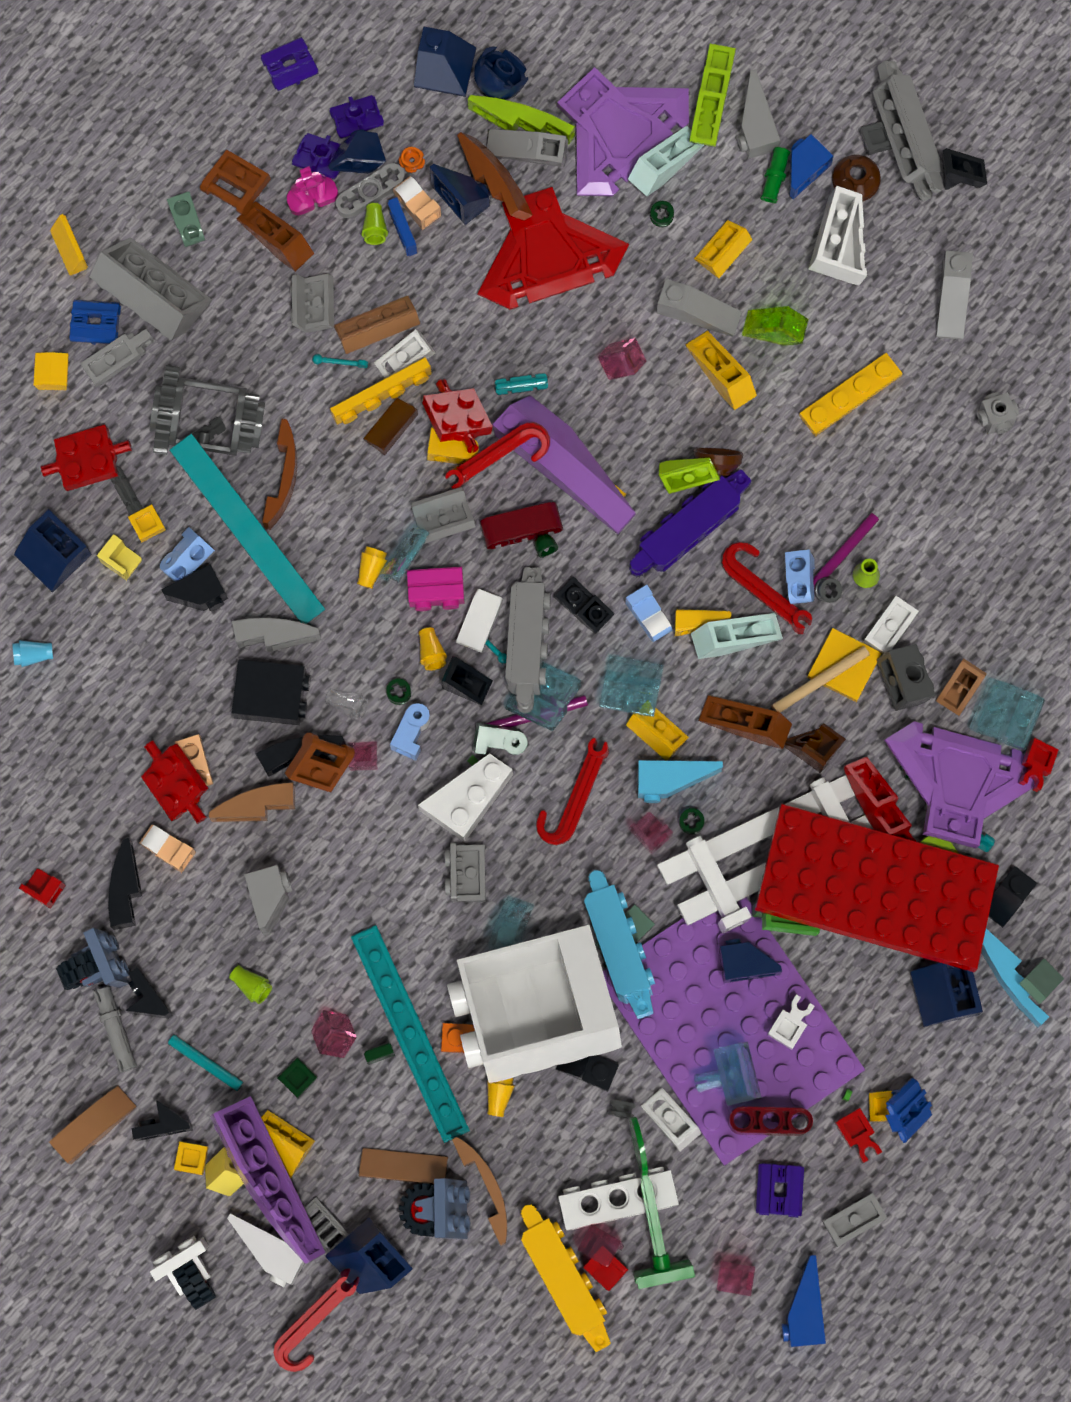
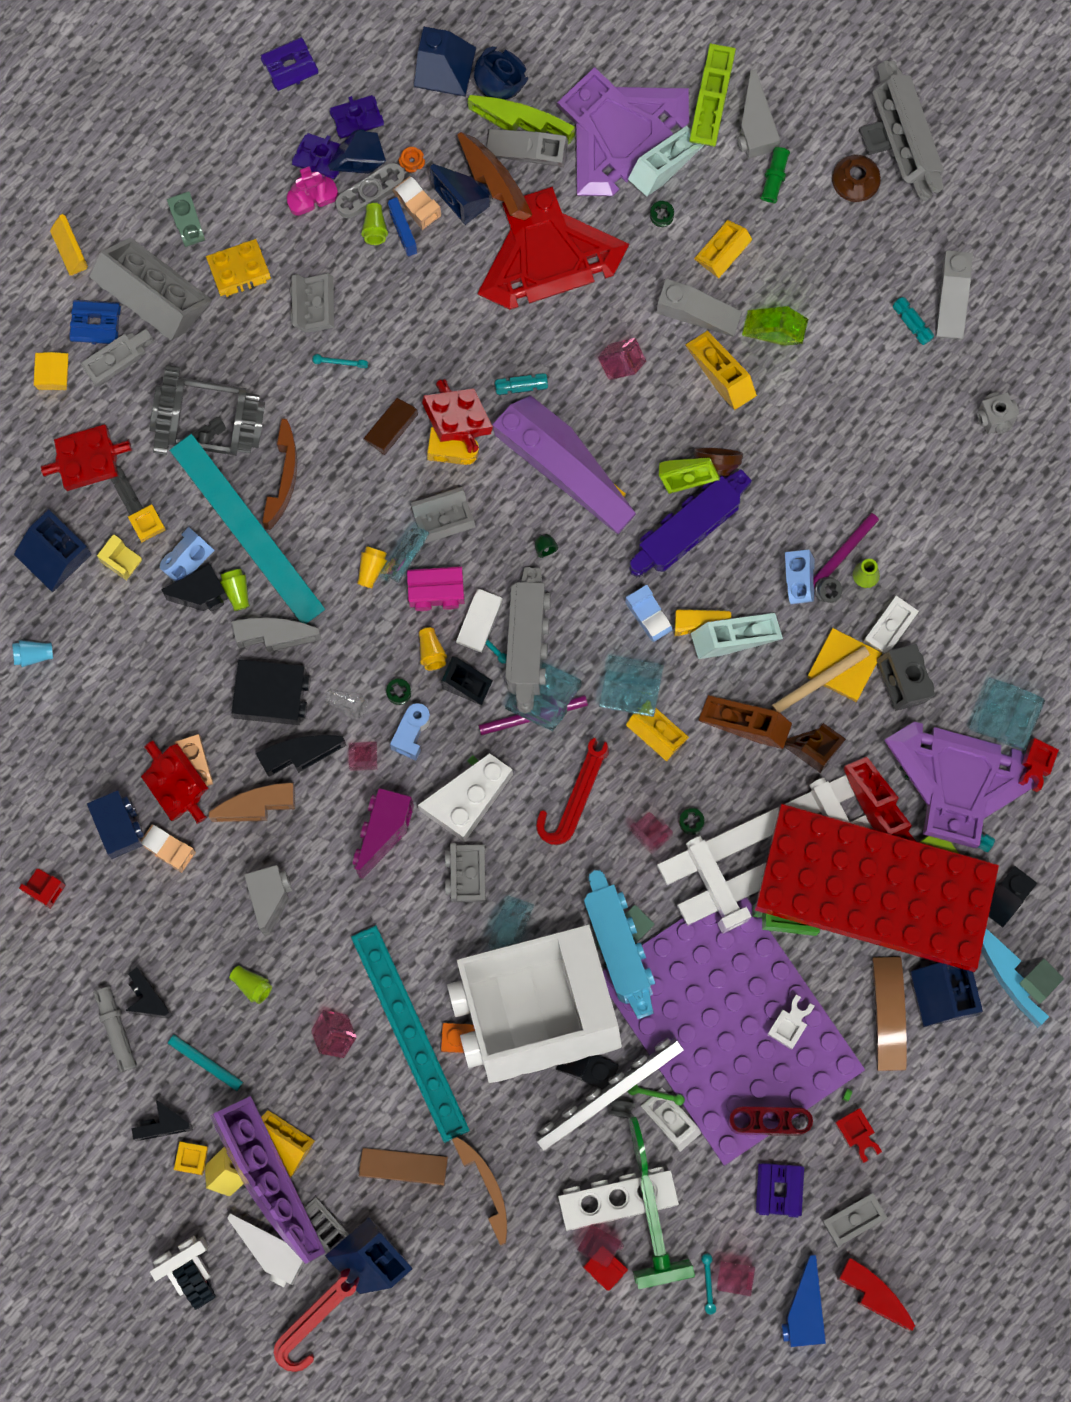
(92, 1125): medium nougat slope -> none
(94, 963): sand blue plate -> none
(115, 823): none -> dark blue brick
(123, 887): black slope -> none
(235, 587): none -> lime cone
(238, 174): dark orange plate -> none
(238, 266): none -> yellow hinge
(277, 236): dark orange slope -> none
(297, 1078): dark green tile -> none
(316, 770): dark orange plate -> none
(377, 324): medium nougat slope -> none
(379, 1053): dark green tile -> none
(387, 825): none -> magenta slope
(390, 387): yellow plate -> none
(405, 353): white slope -> none
(437, 1209): sand blue plate -> none
(498, 737): leg -> none
(499, 1096): yellow cone -> none
(500, 449): red piece -> none
(521, 524): dark red beam -> none
(562, 1278): yellow hinge -> none
(584, 605): black slope -> none
(618, 1085): none -> plate
(667, 778): medium azure slope -> none
(678, 1099): none -> bright green hinge
(707, 1259): none -> teal hinge
(734, 1074): clear light blue brick -> none
(745, 962): dark blue slope -> none
(761, 589): red piece -> none
(807, 163): blue slope -> none
(840, 238): white wedge -> none
(850, 394): yellow plate -> none
(875, 1294): none -> red slope
(878, 1105): yellow plate -> none
(890, 1014): none -> medium nougat slope
(908, 1109): blue piece -> none
(913, 320): none -> teal axle
(961, 687): medium nougat slope -> none
(962, 169): black slope -> none

